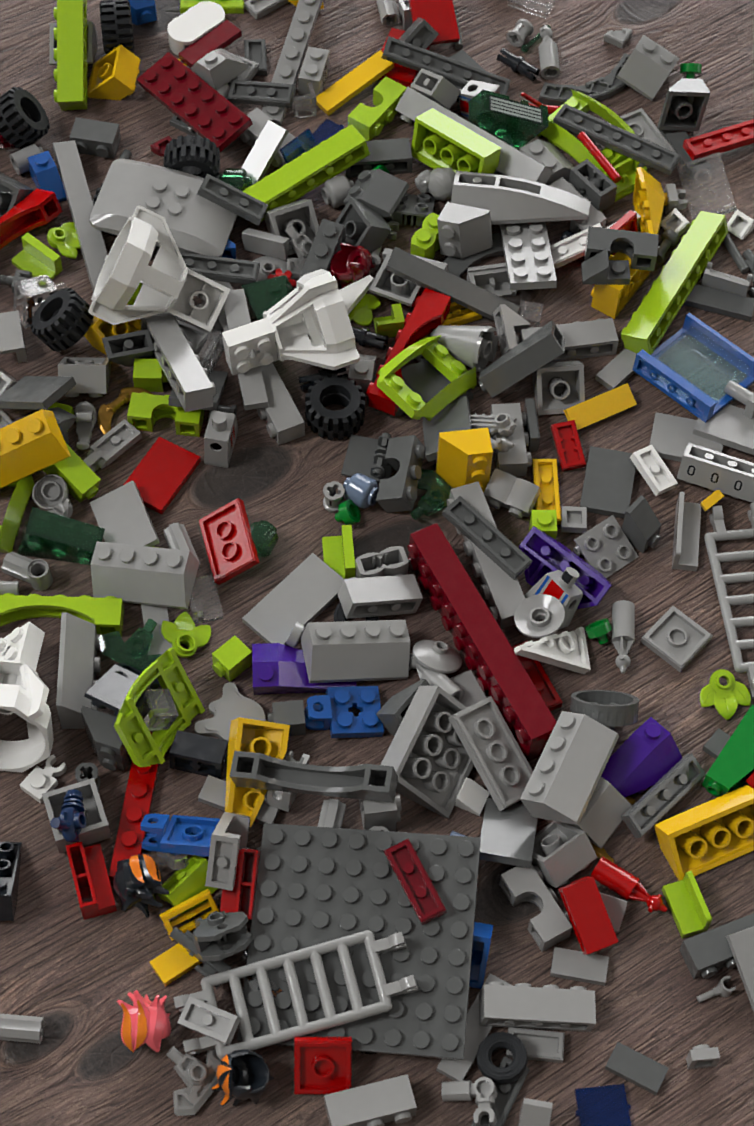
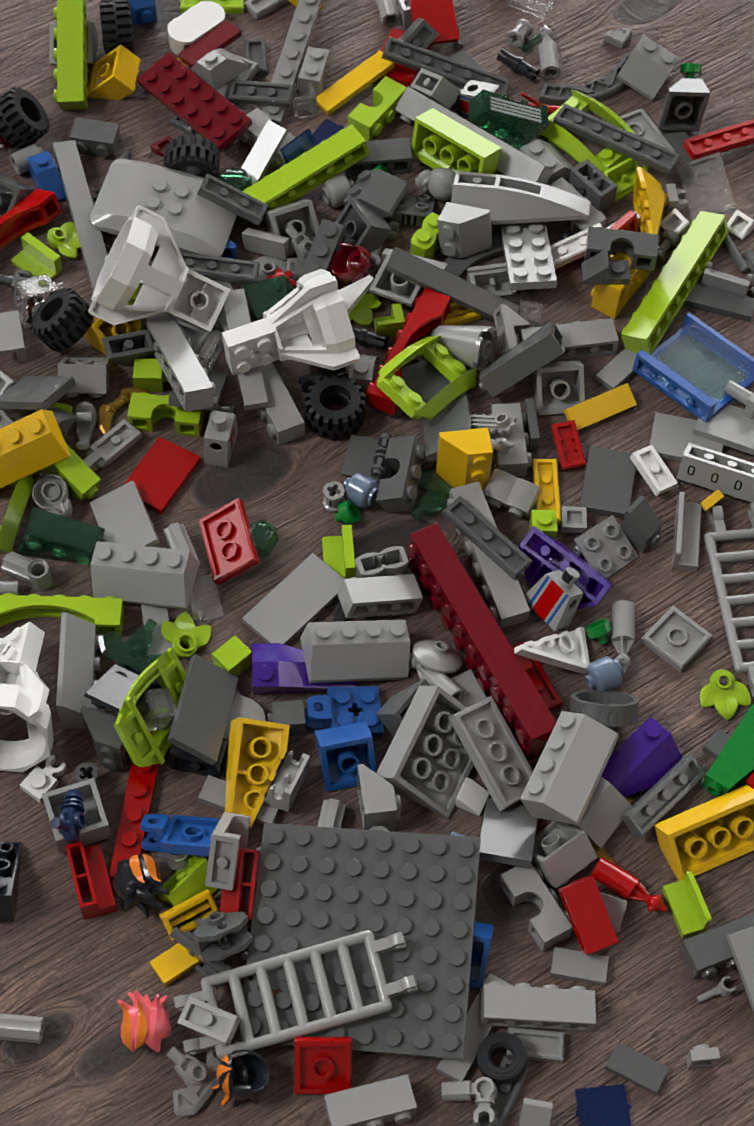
(203, 709): none -> dark grey tile
(295, 634): light grey tile -> none
(341, 751): none -> blue slope
(354, 782): dark grey arch -> none
(415, 881): dark red tile -> none
(538, 608): light grey dish -> none
(599, 157): red bar -> none
(604, 674): none -> sand blue head

